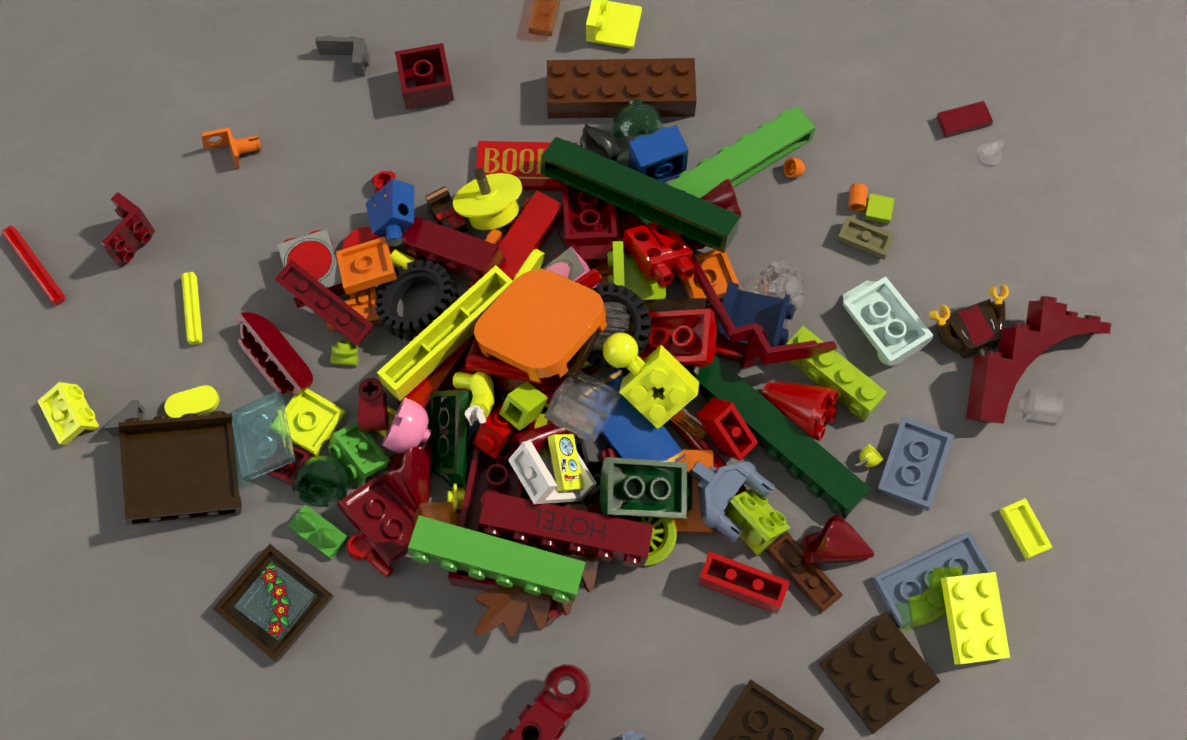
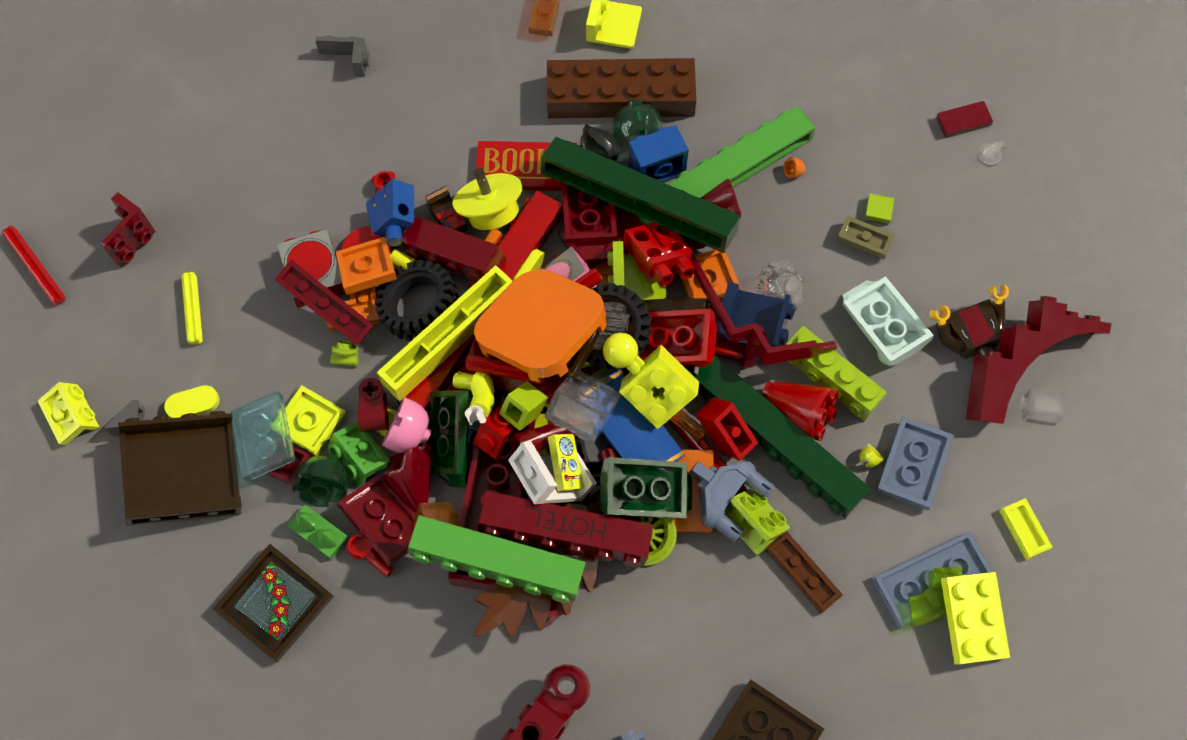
(236, 146): orange bracket -> none
(273, 354): dark red brick -> none
(424, 76): dark red brick -> none
(456, 496): neon yellow plate -> none
(743, 582): red brick -> none
(835, 544): dark red hat -> none
(857, 197): orange hinge -> none
(879, 672): dark brown plate -> none

